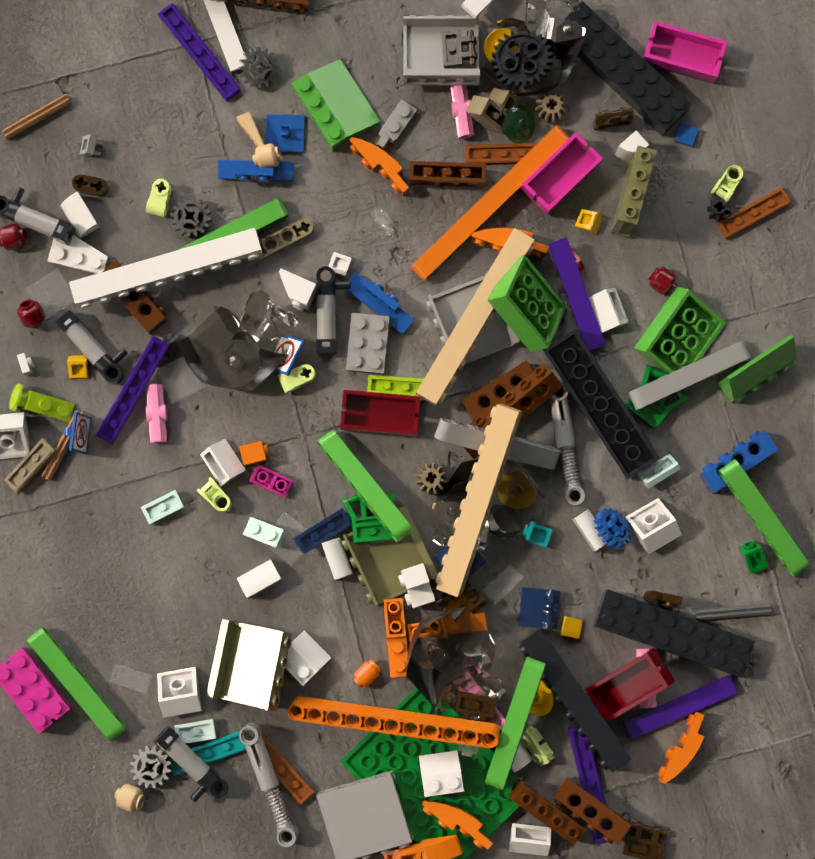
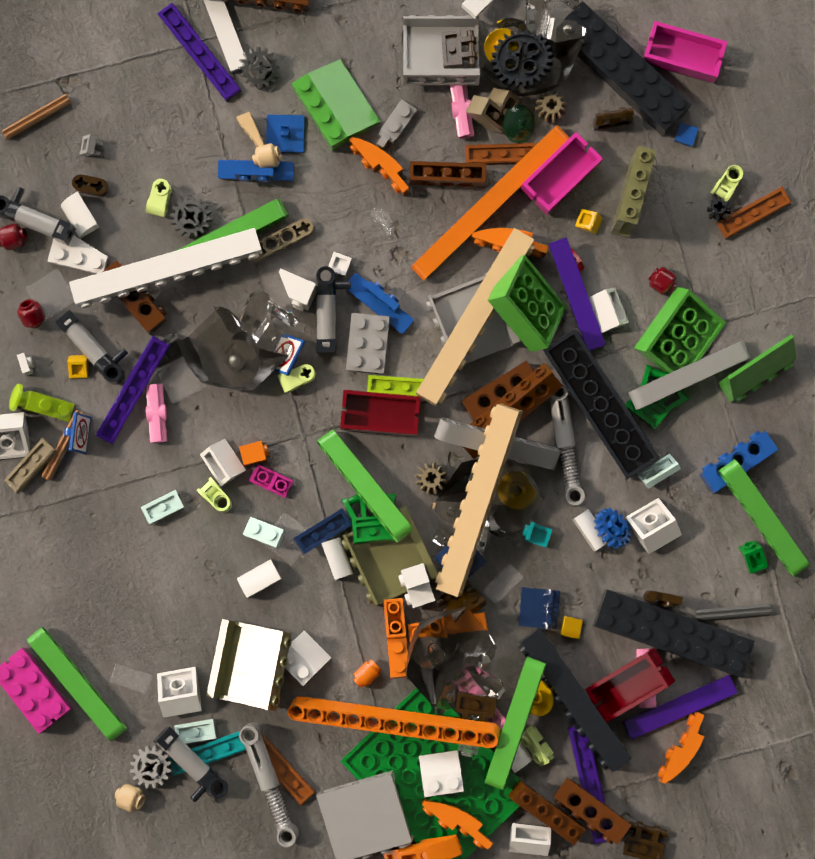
(627, 148): white brick -> none

